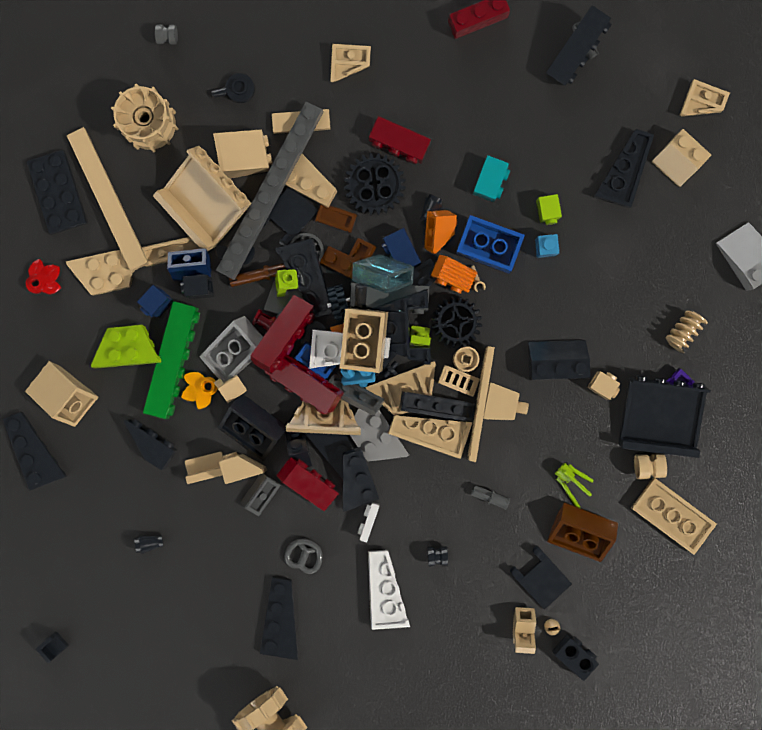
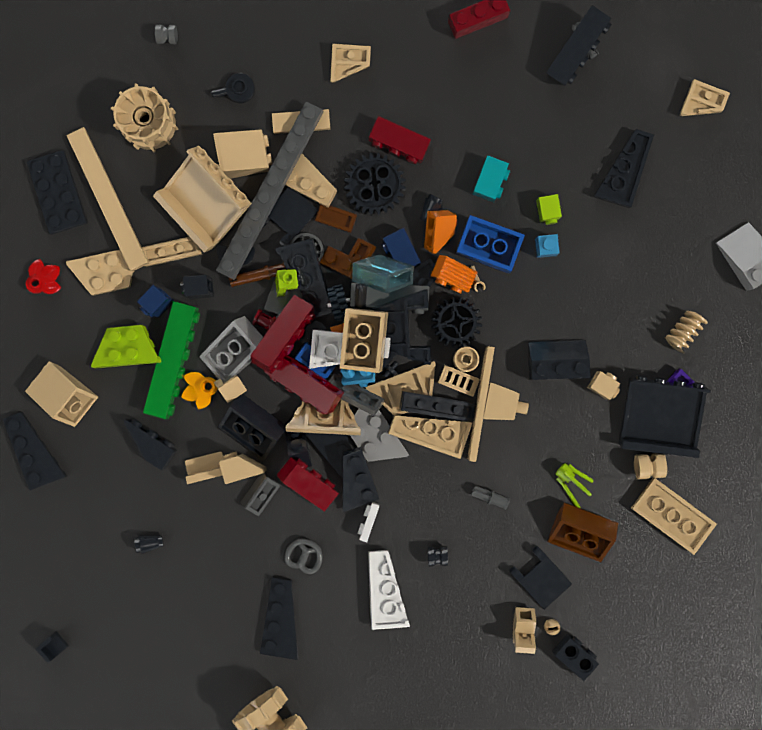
(188, 263): dark blue brick -> none
(419, 336): lime bracket -> none
(681, 158): tan slope -> none

